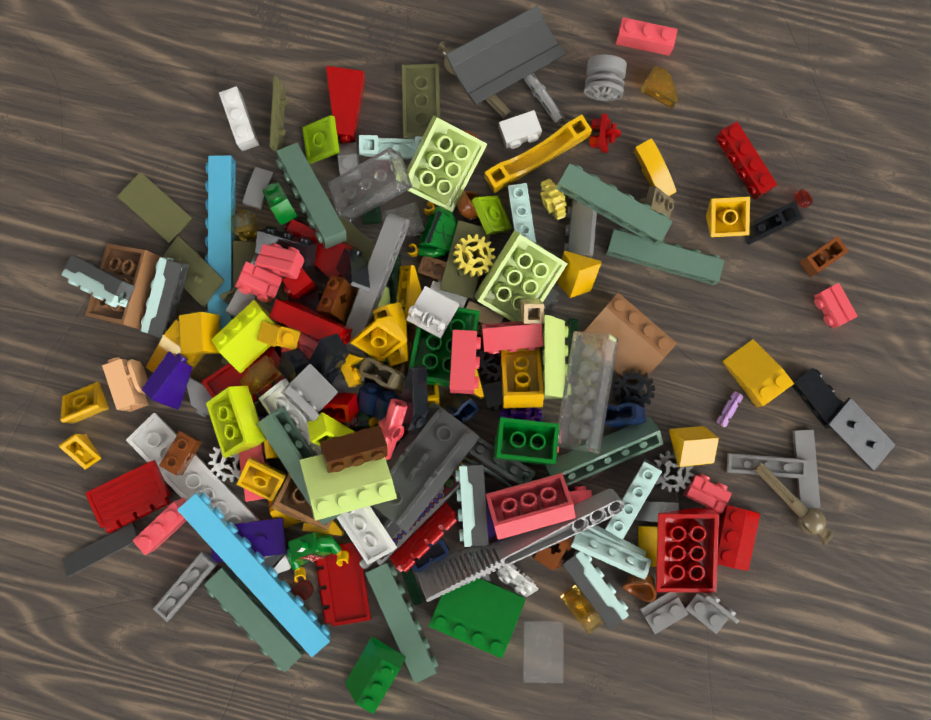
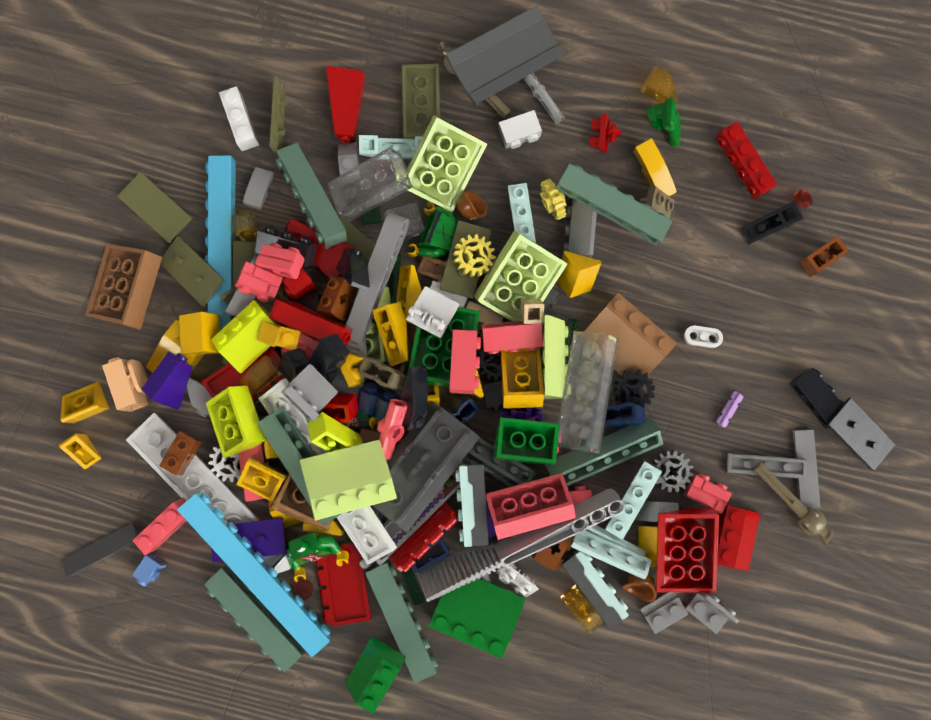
(97, 280): piece -> none
(129, 497): red hinge -> none
(148, 569): none -> medium blue brick
(164, 296): dark grey piece -> none
(185, 586): light grey tile -> none
(279, 203): green brick -> none
(320, 139): lime tile -> none
(354, 449): reddish brown brick -> none
(380, 338): yellow slope -> none
(492, 214): lime tile -> none
(521, 165): yellow arch -> none
(543, 652): clear tile -> none
(605, 77): light grey wheel -> none
(646, 36): coral brick -> none
(665, 257): sand green brick -> none
(666, 115): none -> green hair
(693, 445): yellow slope -> none
(702, 336): none -> white plate
(728, 216): yellow slope -> none
(757, 373): yellow slope -> none
(835, 306): coral brick -> none

